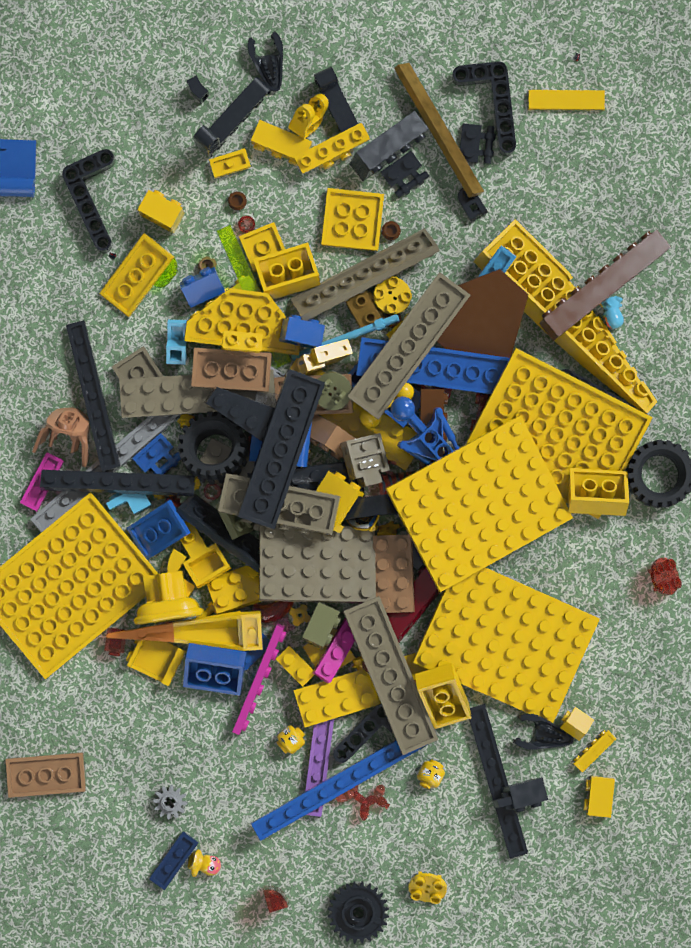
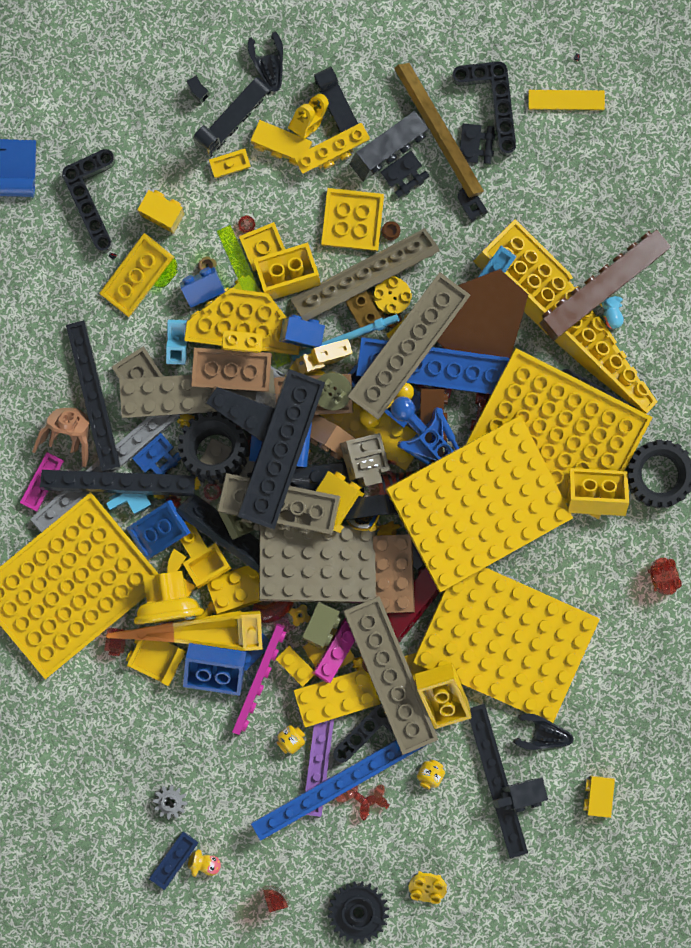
(45, 775): medium nougat plate -> none
(237, 201): reddish brown plate -> none
(576, 723): yellow brick -> none
(594, 751): yellow piece -> none

